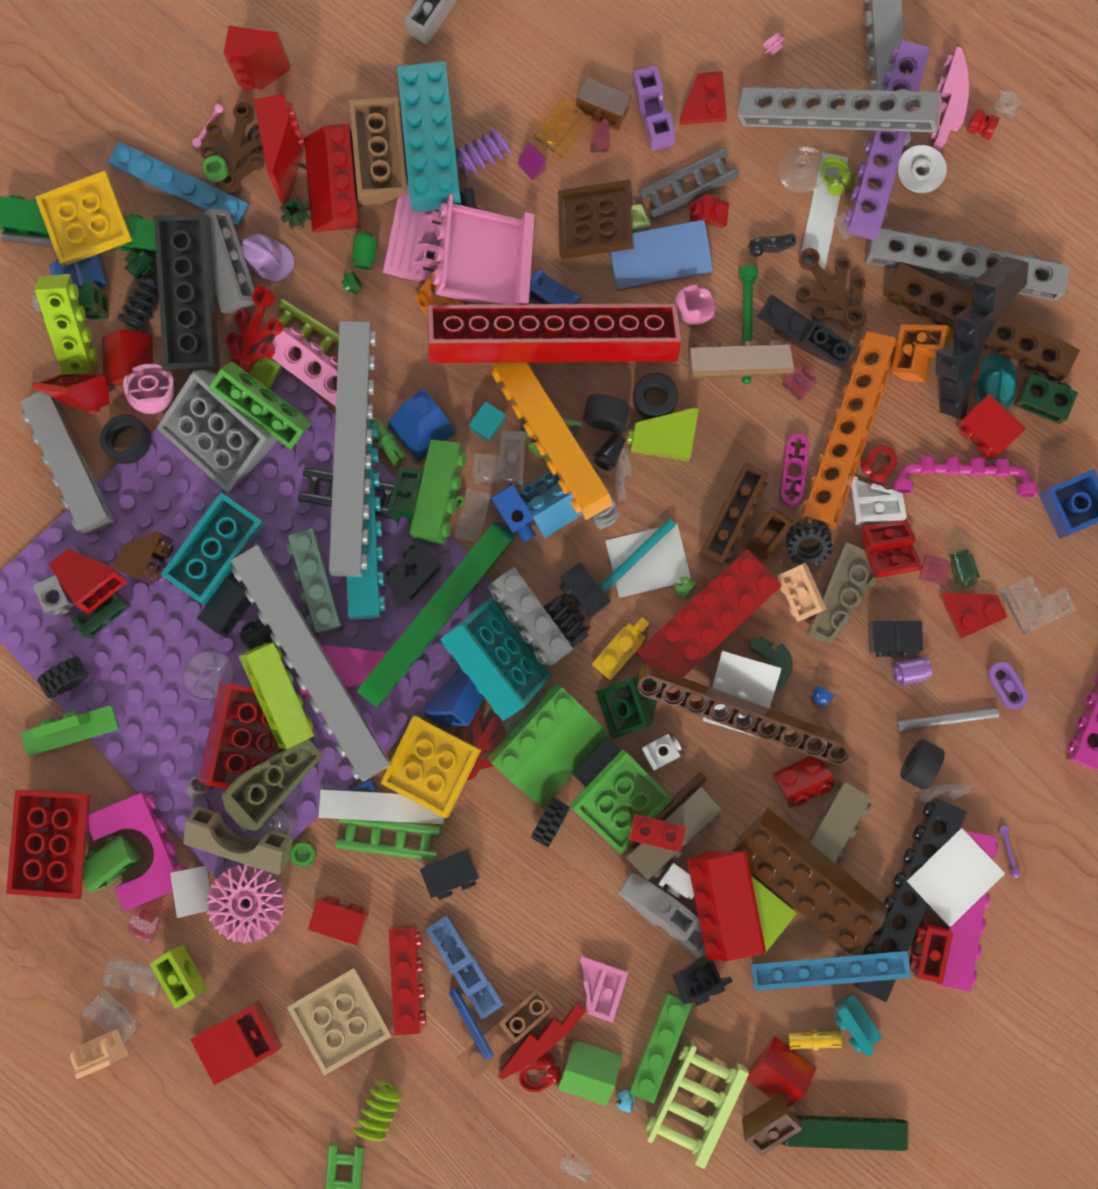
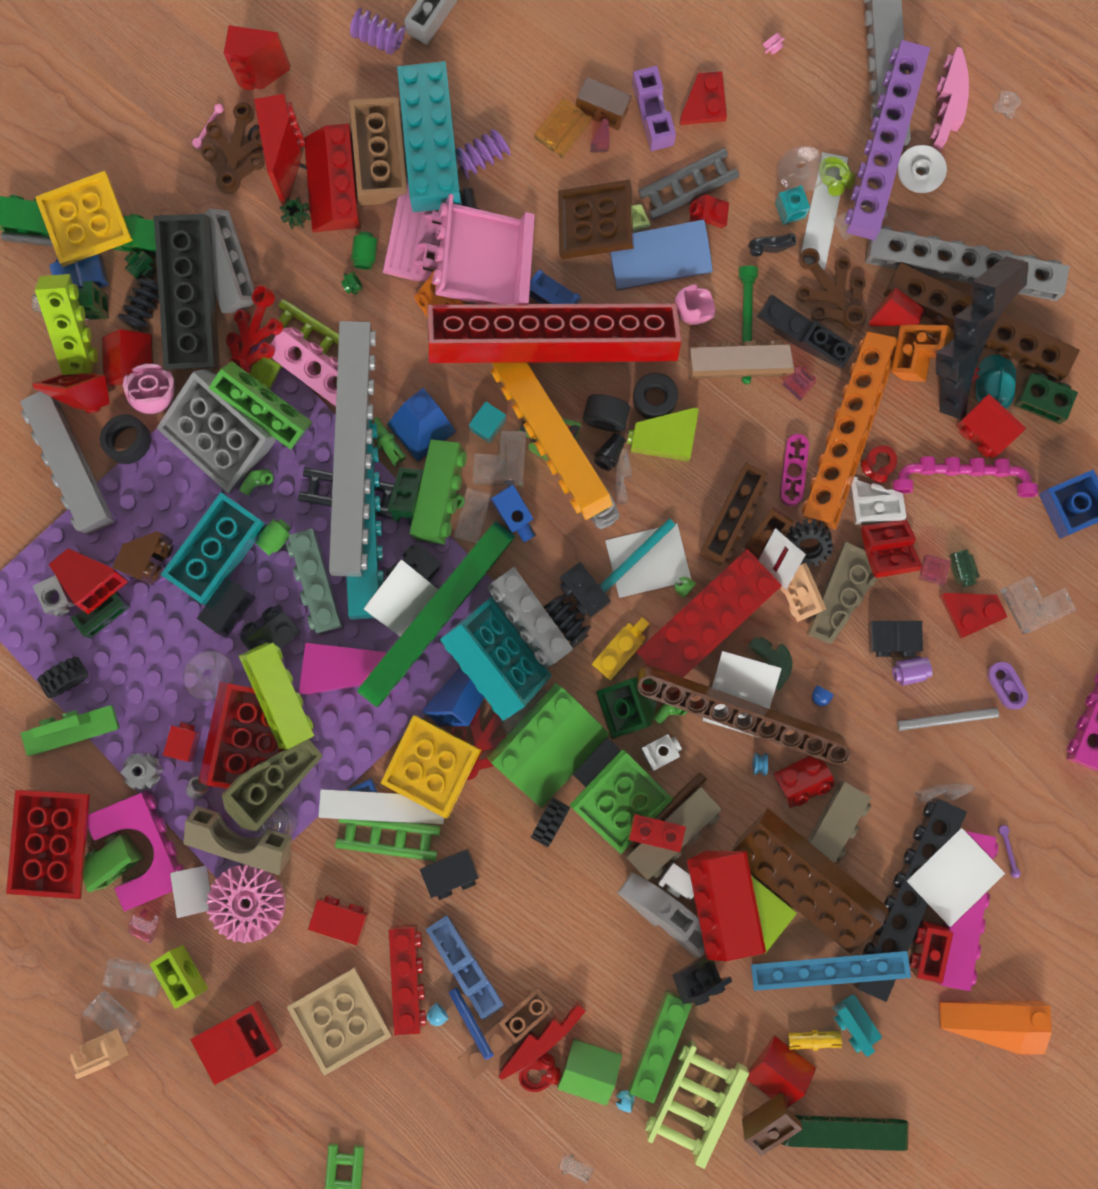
(150, 771): none -> light grey brick
(176, 182): dark azure plate -> none
(182, 742): none -> red brick
(215, 168): bright green tile -> none
(256, 478): none -> bright green arm
(267, 257): lavender piece -> none
(273, 536): none -> bright green brick
(303, 854): bright green tile -> none
(311, 664): light grey brick -> none
(376, 33): none -> medium lavender piece
(379, 1113): lime piece -> none
(400, 598): none -> white sticker
(437, 1015): none -> medium azure hinge
(532, 161): magenta slope -> none
(548, 504): dark azure slope -> none
(603, 988): bright pink wing -> none
(666, 710): none -> bright green arm
(760, 764): none -> dark azure bush
(781, 558): none -> white sticker
(792, 205): none -> teal brick
(848, 117): light grey brick -> none
(897, 310): none -> red slope
(922, 764): black tyre -> none
(983, 124): red wheel -> none
(1010, 1025): none -> orange wedge

